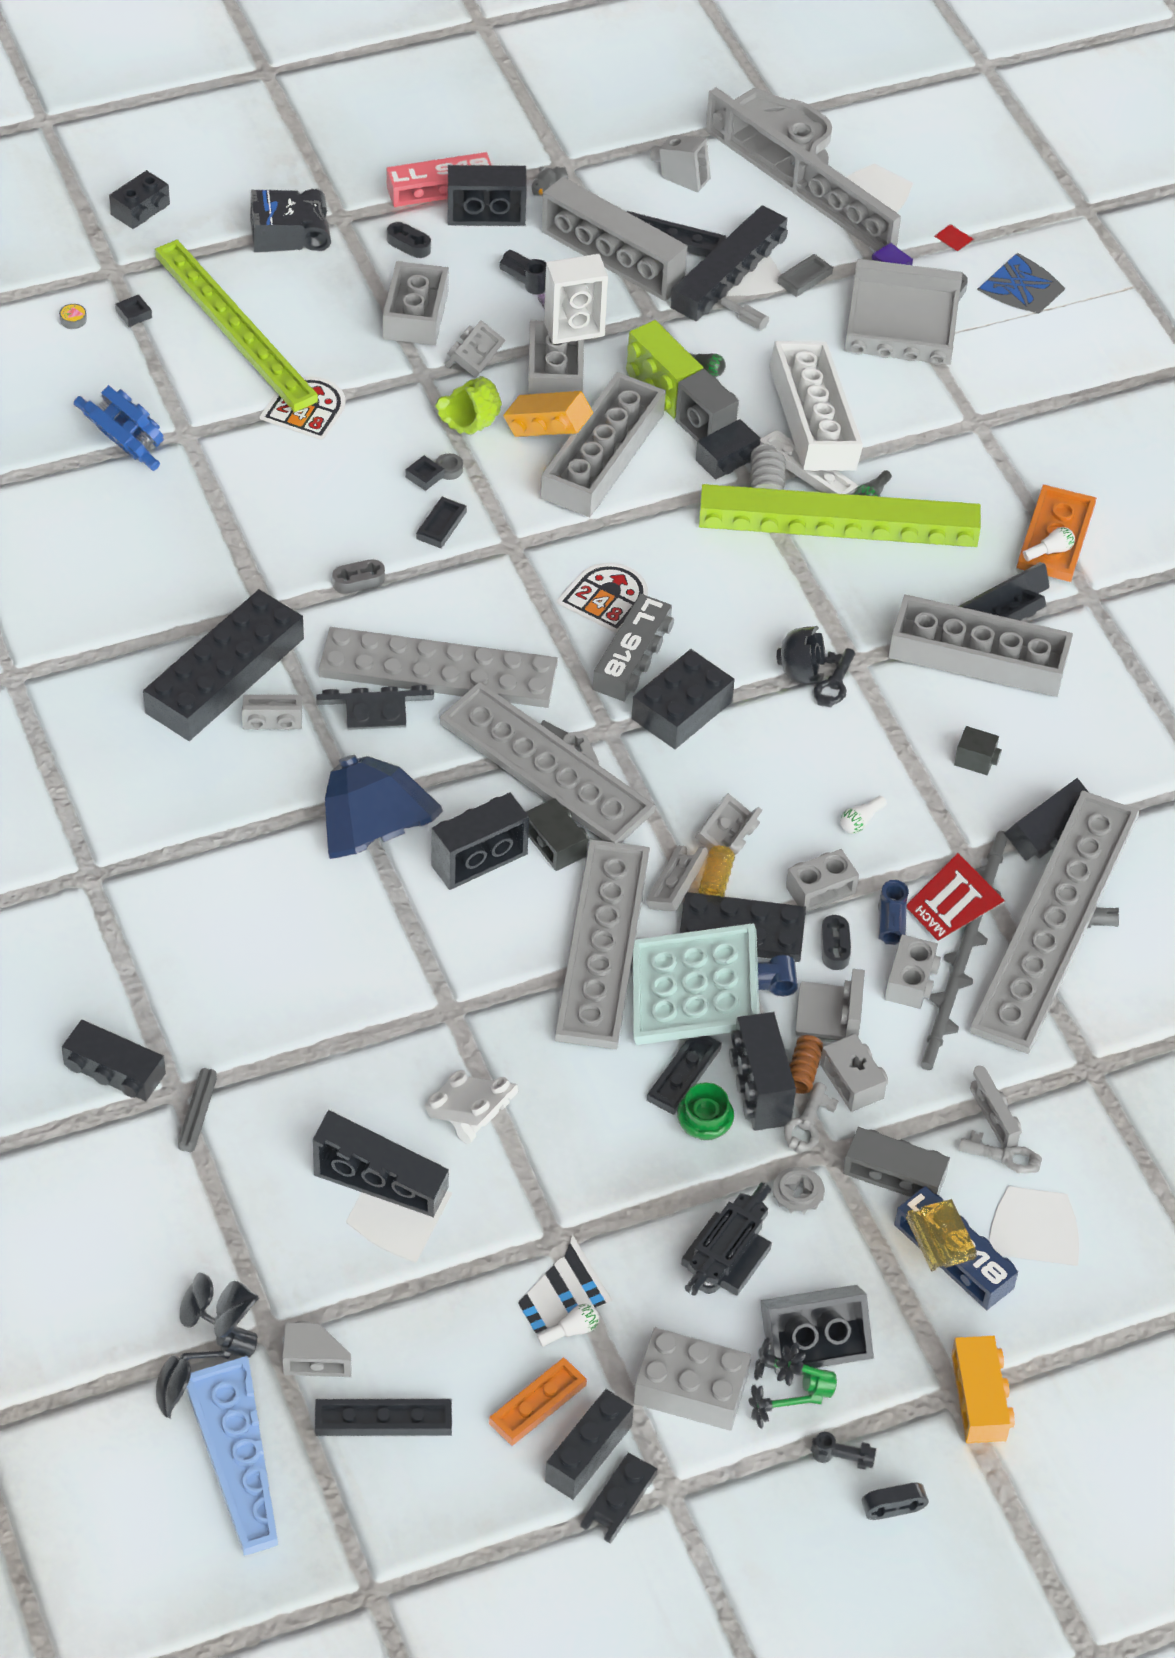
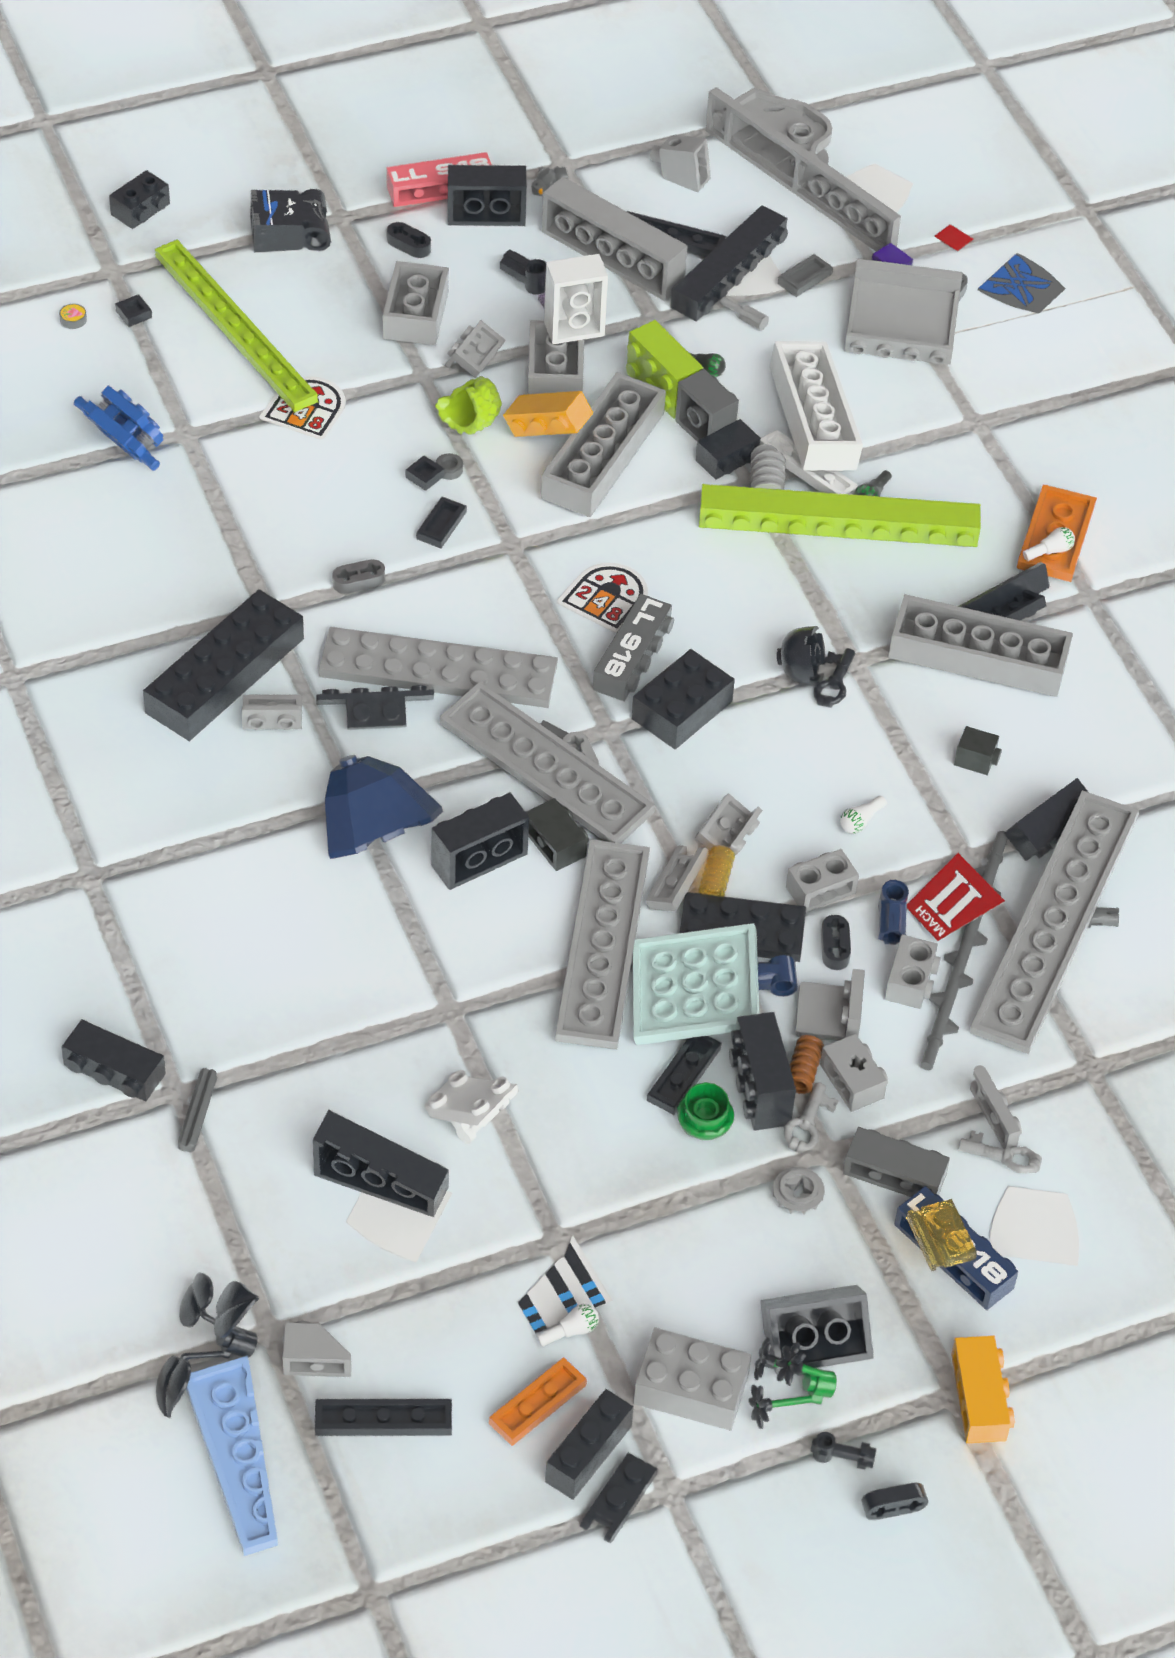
(729, 1246): black piece -> none

